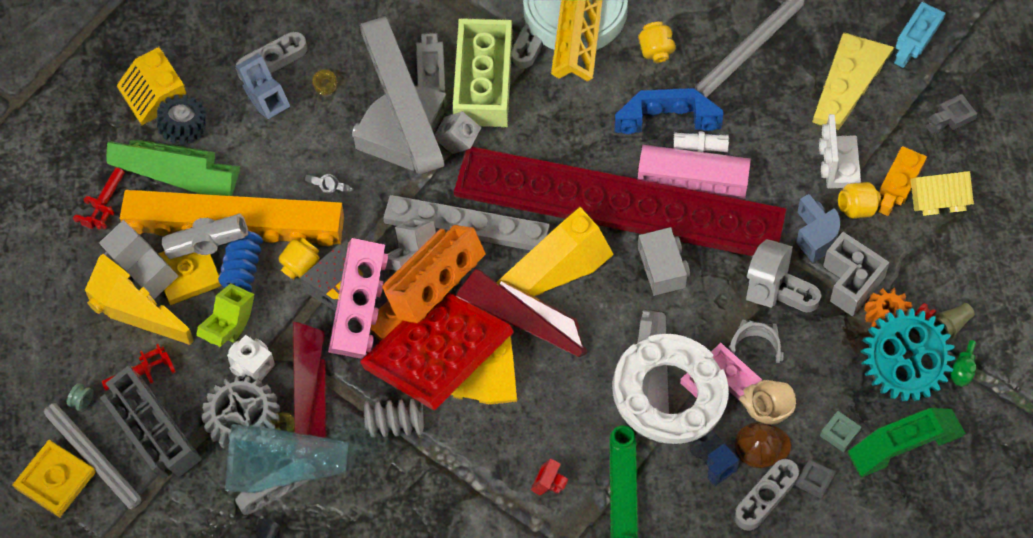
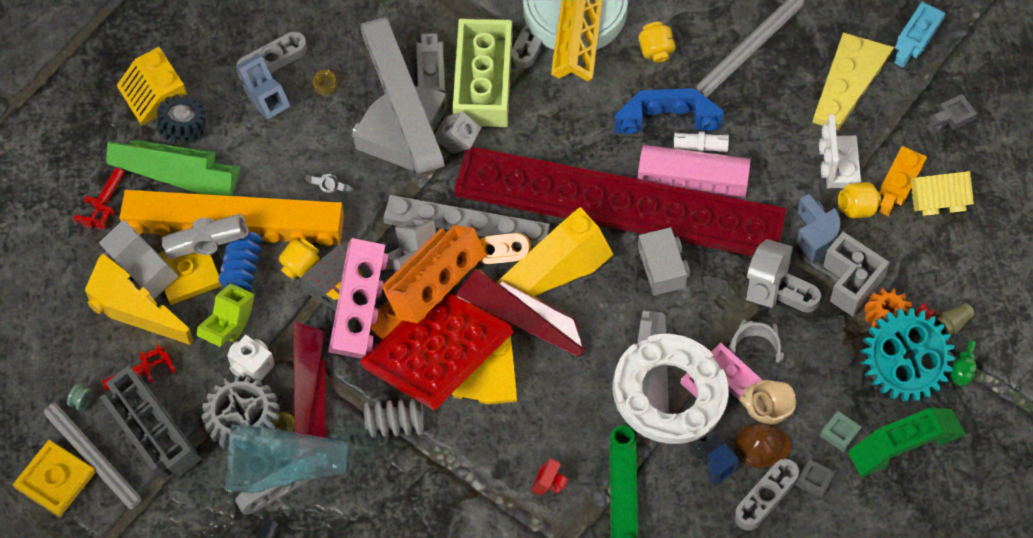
(504, 247): none -> plate

